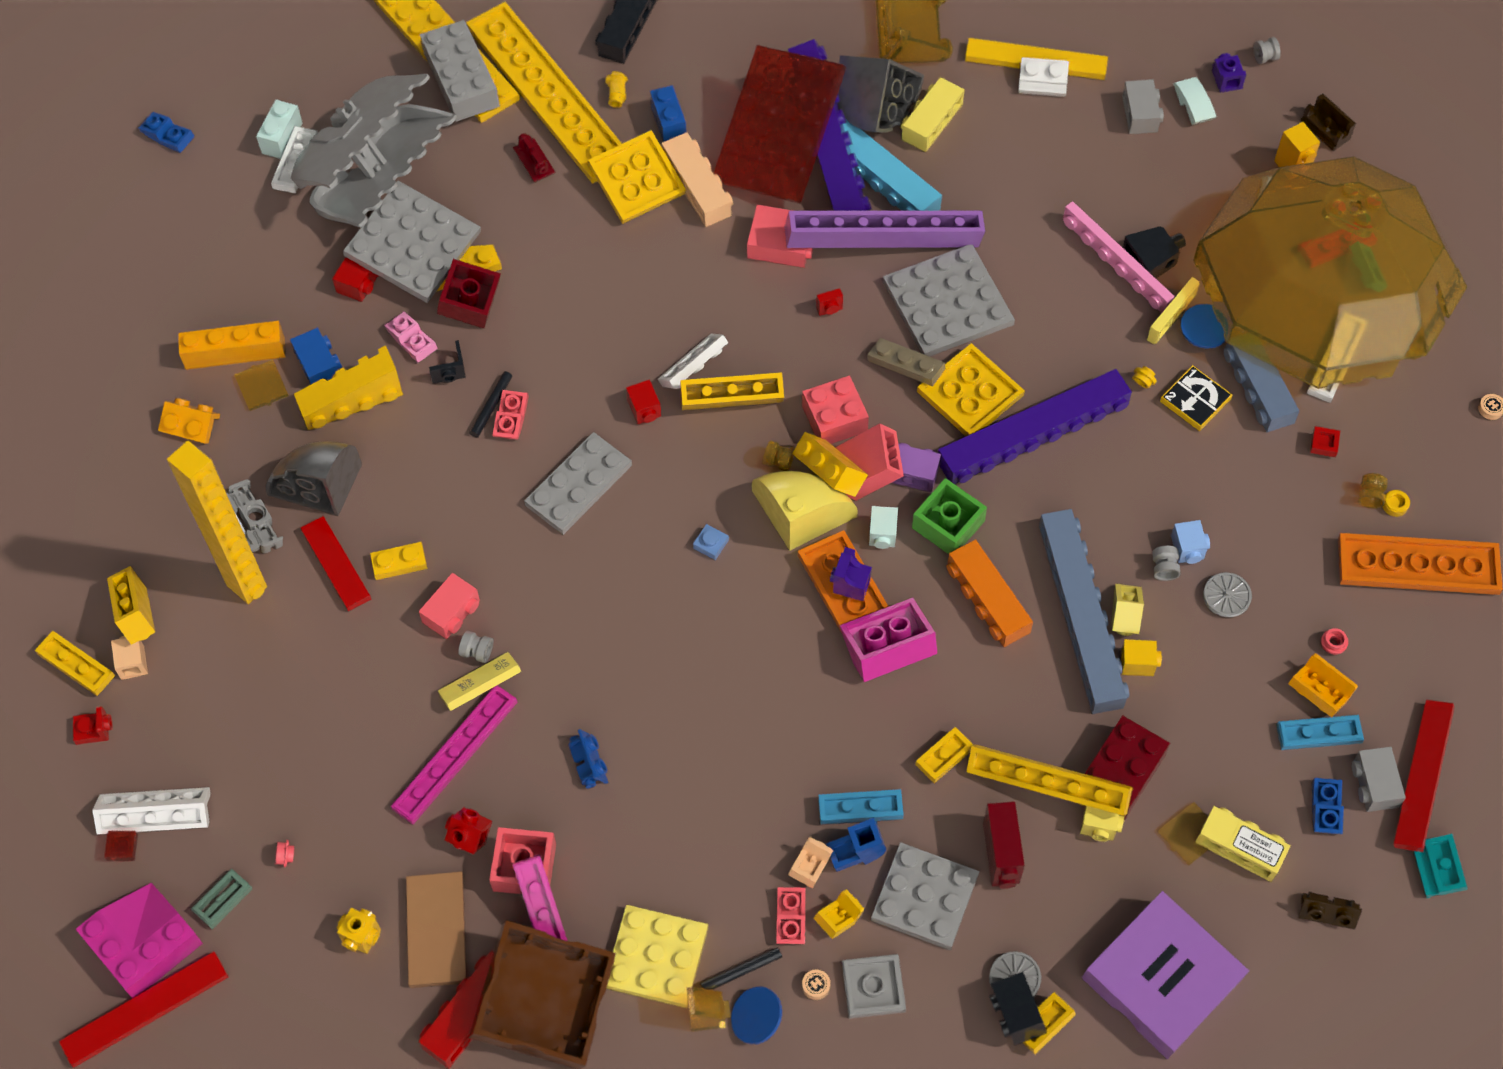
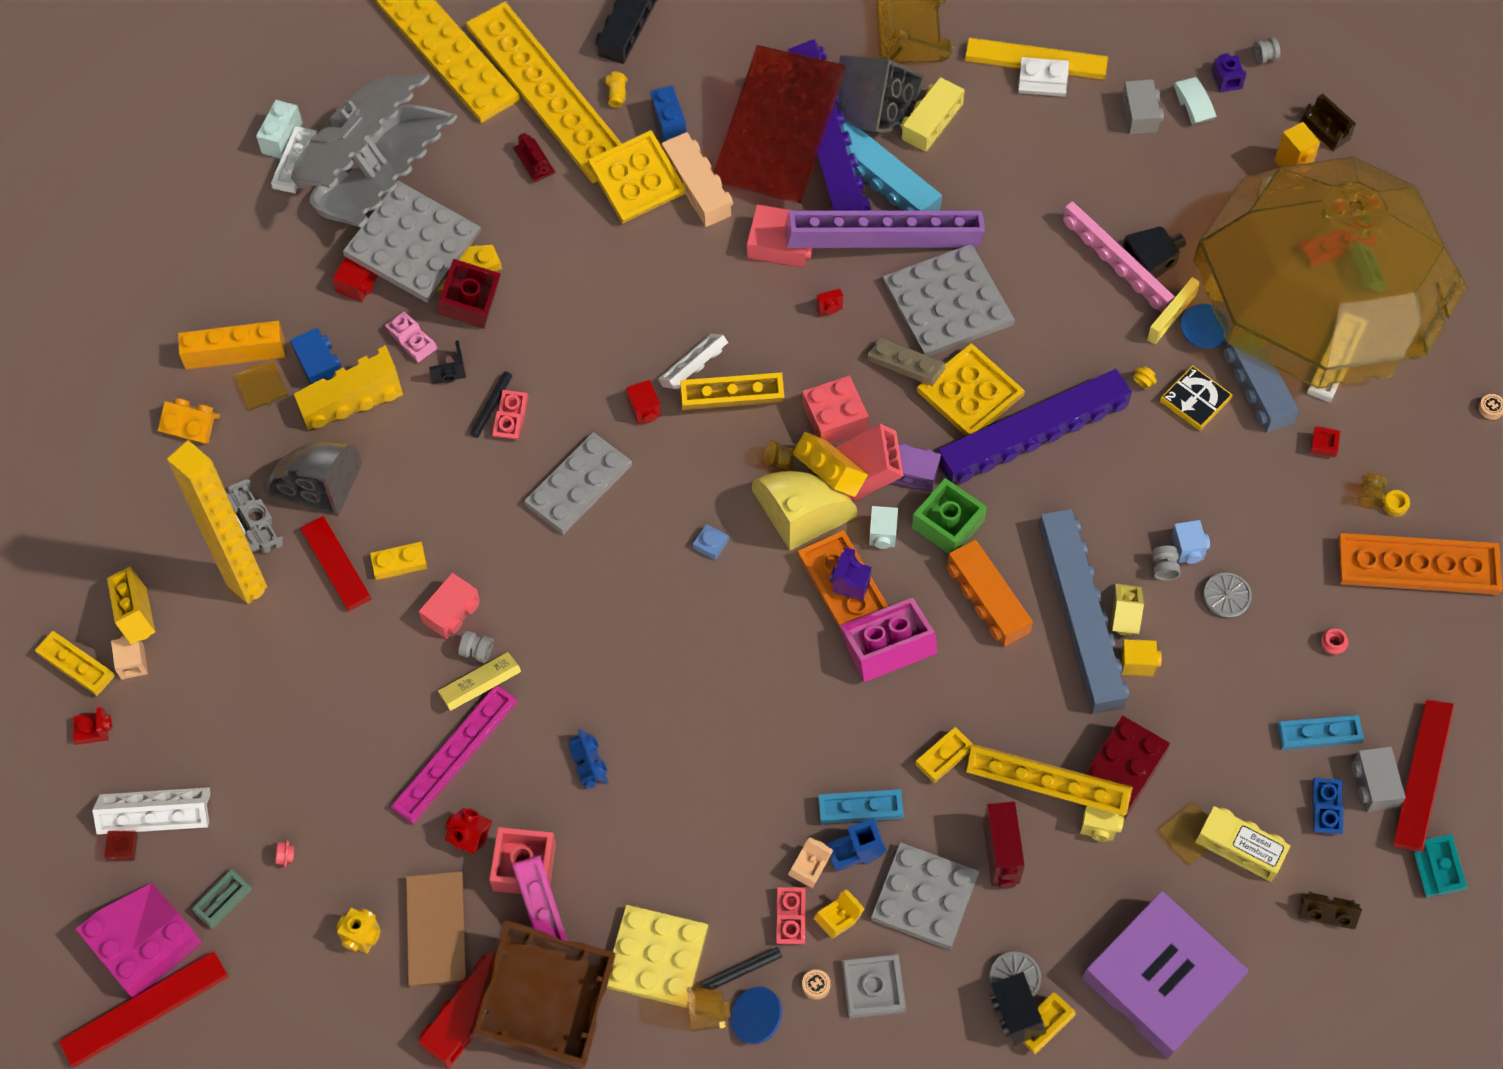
(162, 130): blue slope -> none
(459, 70): light grey brick -> none
(1323, 685): light orange bracket -> none

